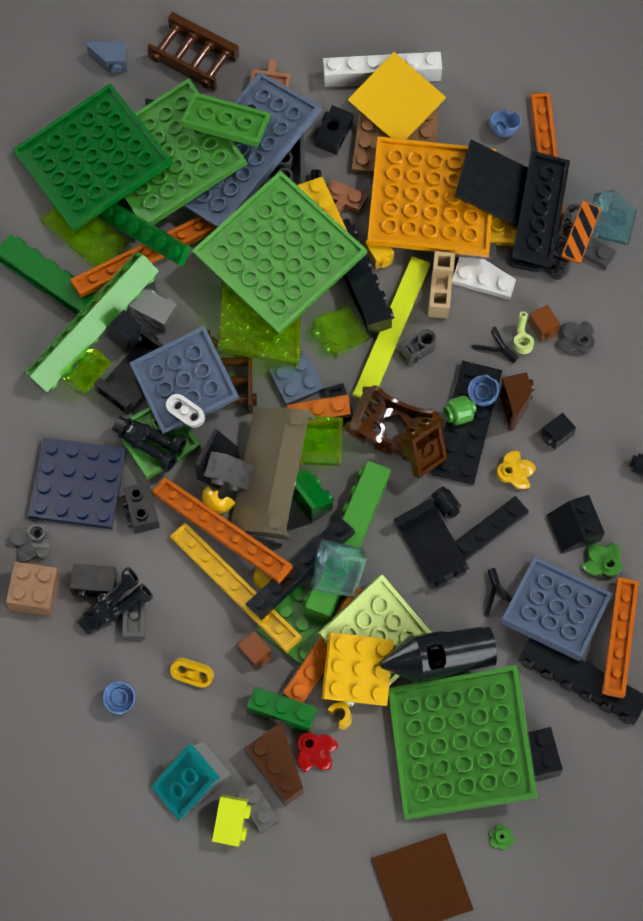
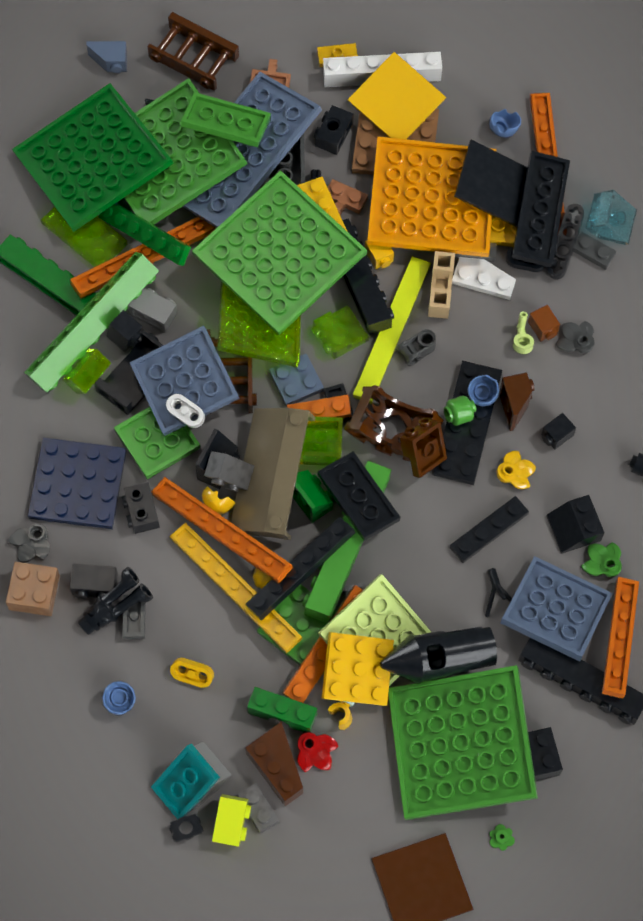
(138, 434): black piece -> none
(178, 836): none -> black piece
(255, 650): dark orange brick -> none
(338, 568): clear light blue slope -> none
(343, 50): none -> yellow plate
(358, 496): none -> black plate
(432, 544): black panel -> none
(446, 502): black brick -> none
(504, 349): black plant -> none
(581, 232): tile -> none

